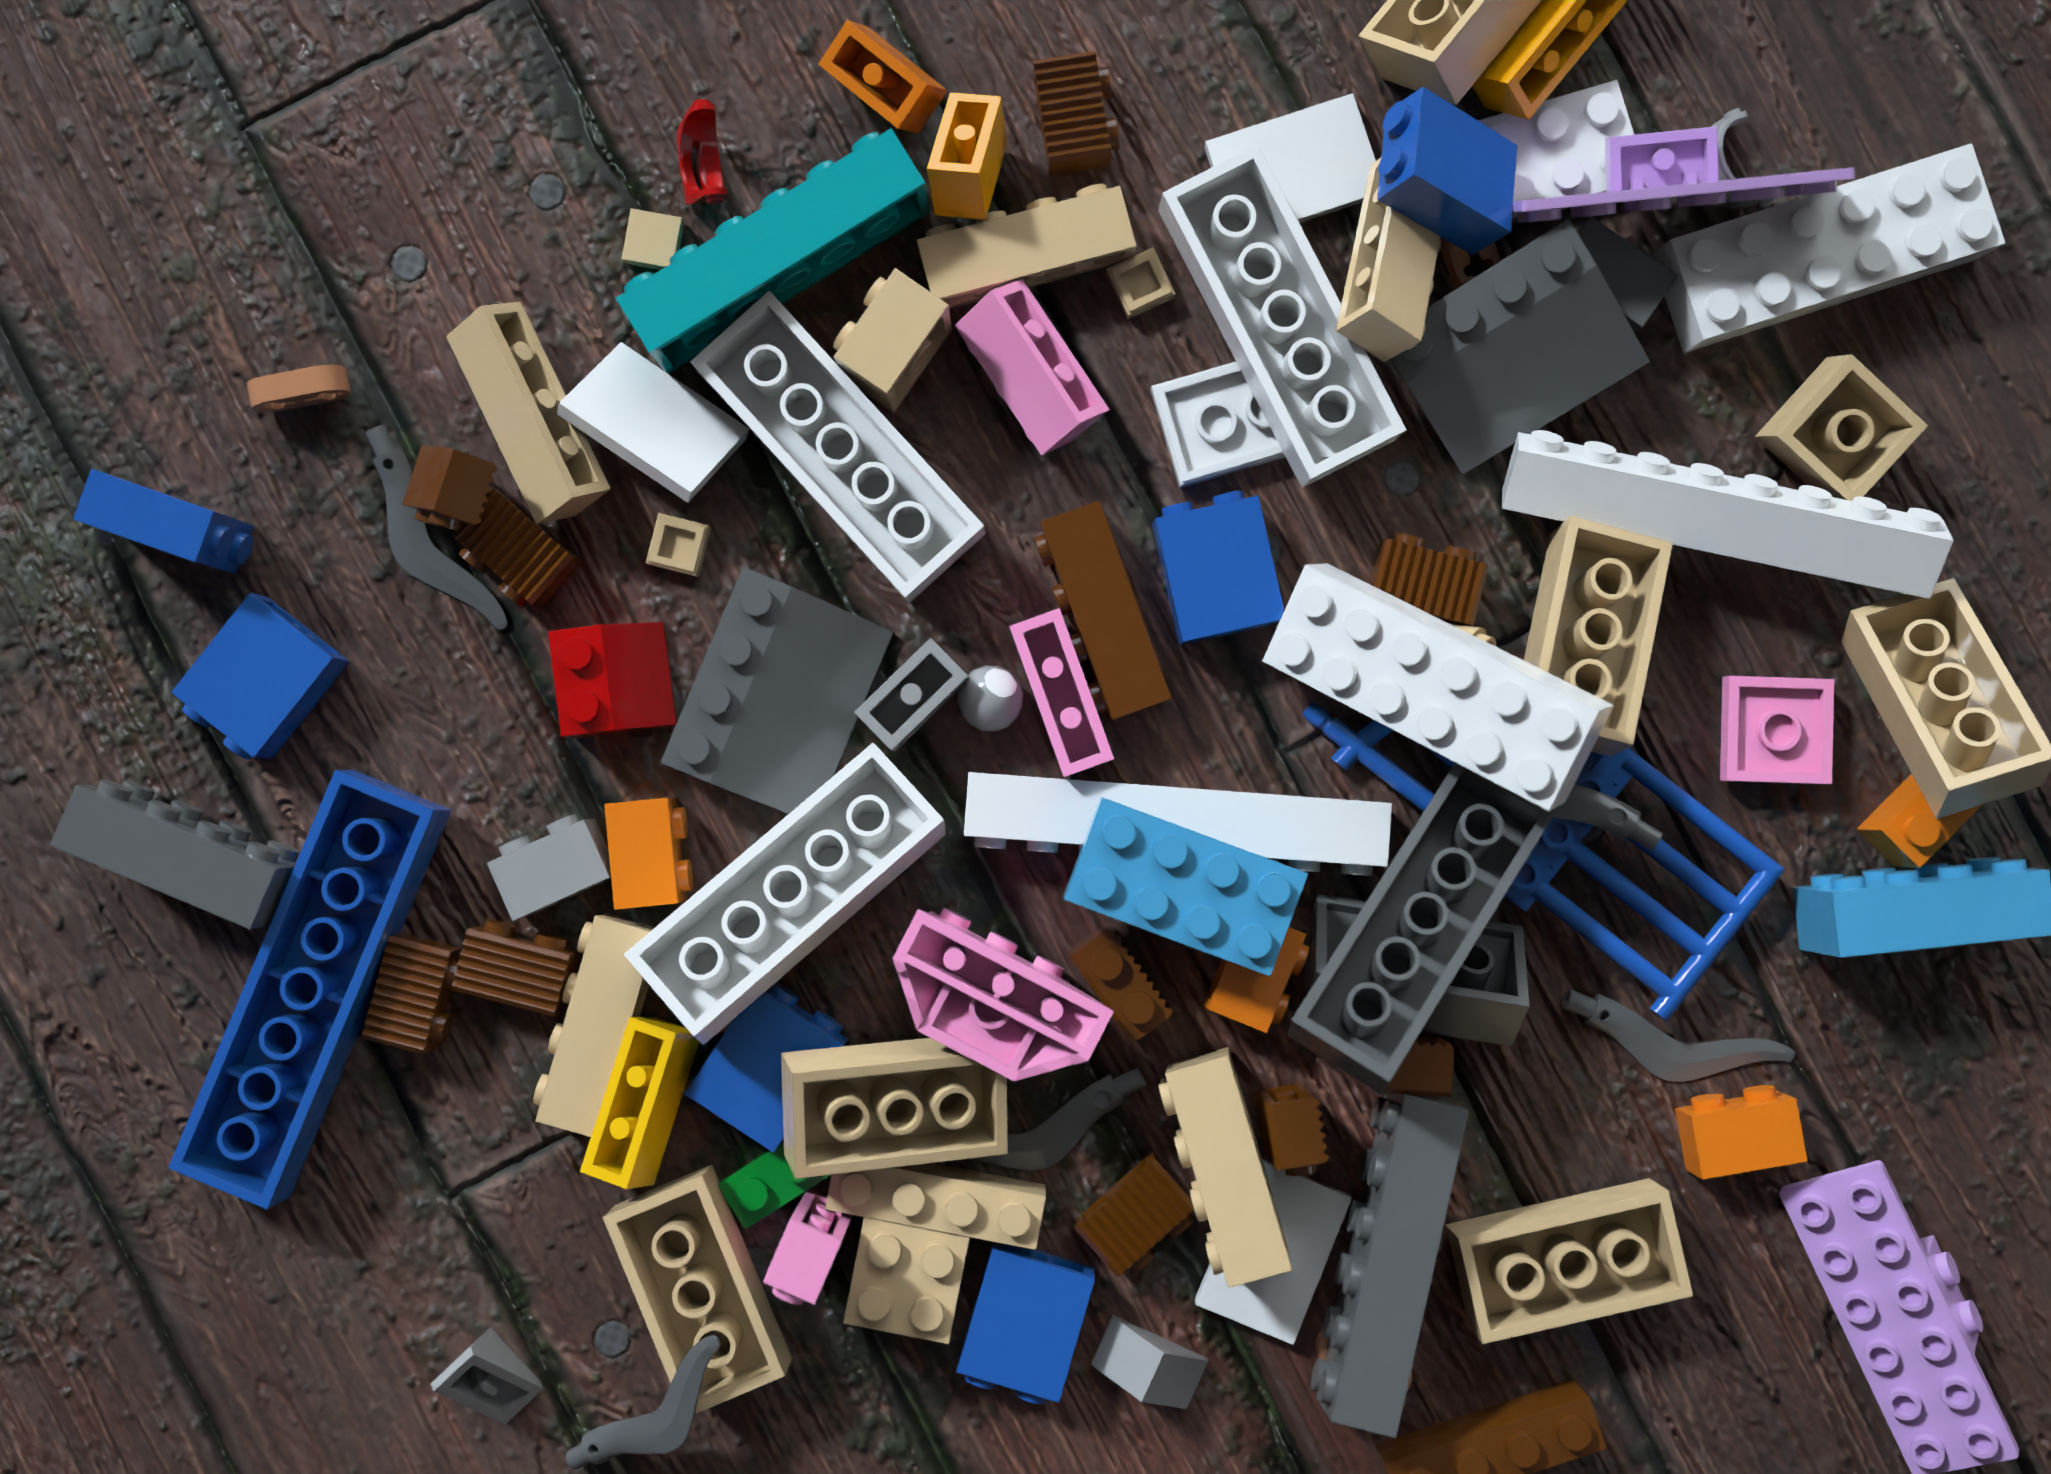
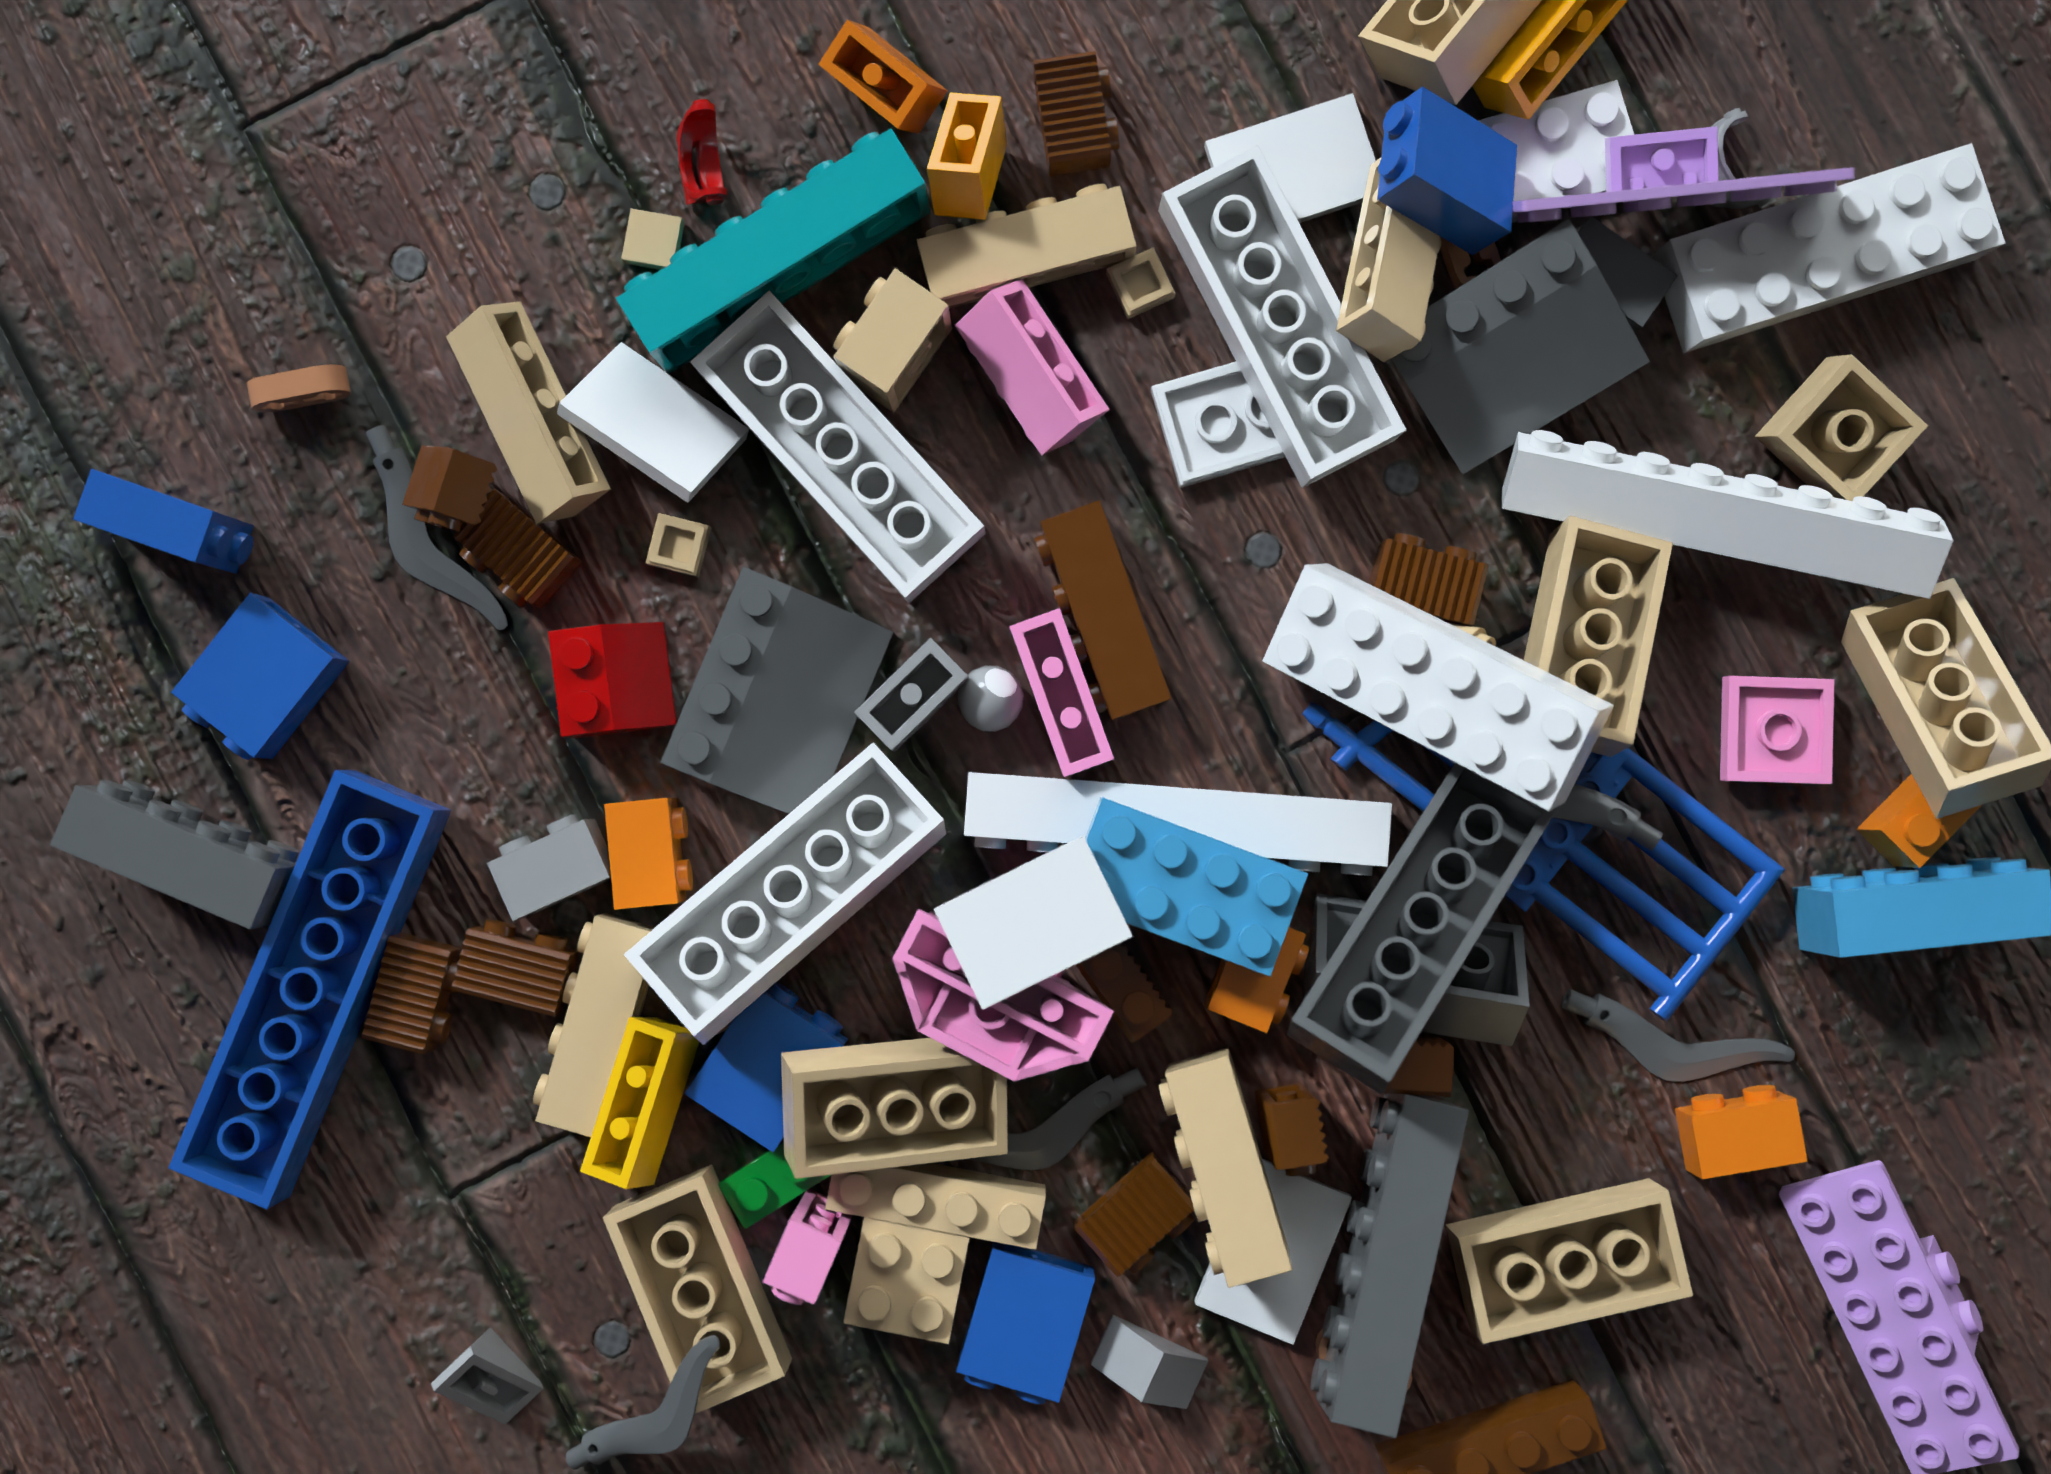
(1032, 922): none -> white tile
(1217, 567): blue brick -> none

